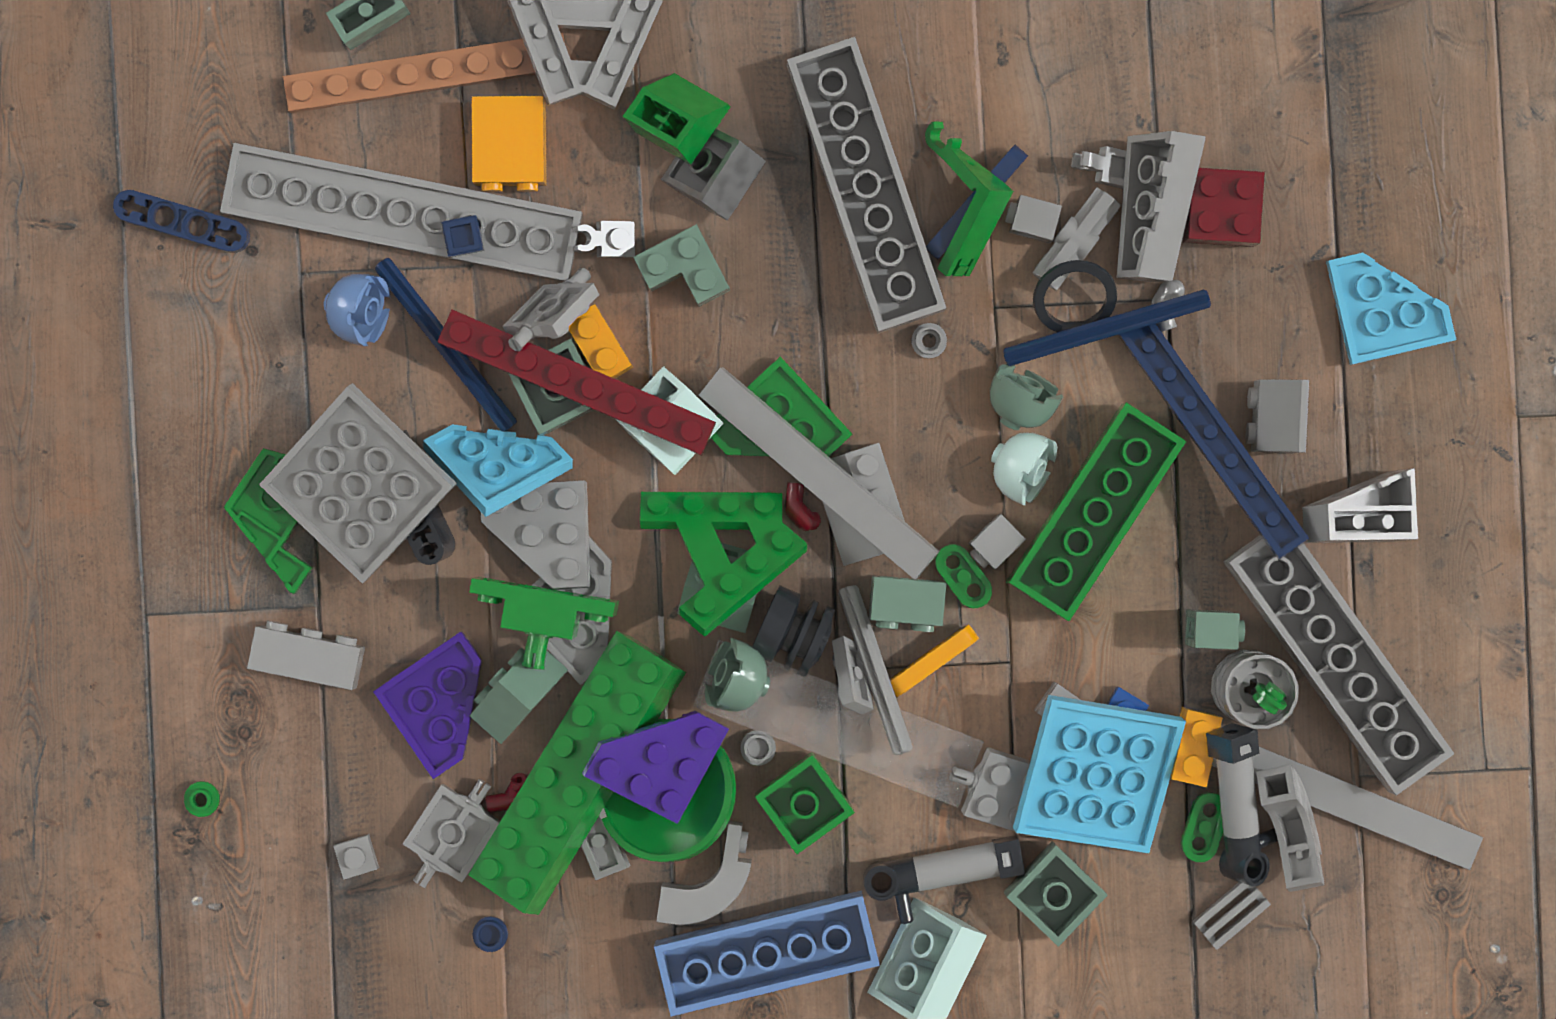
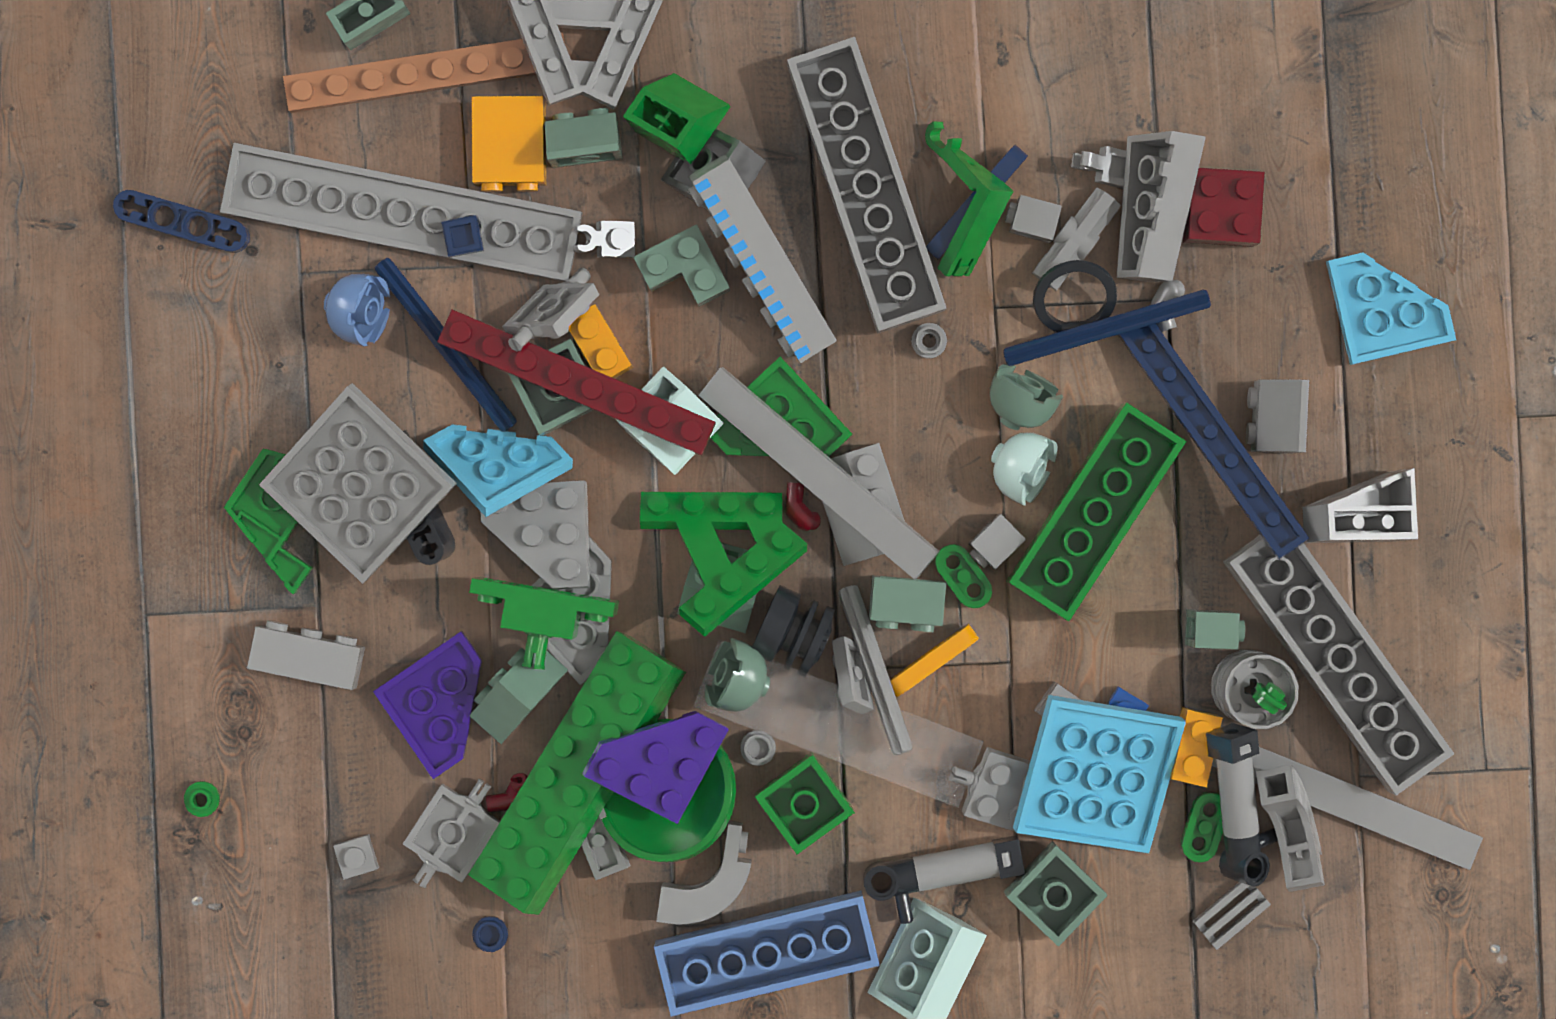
(583, 139): none -> sand green slope
(762, 259): none -> light grey brick

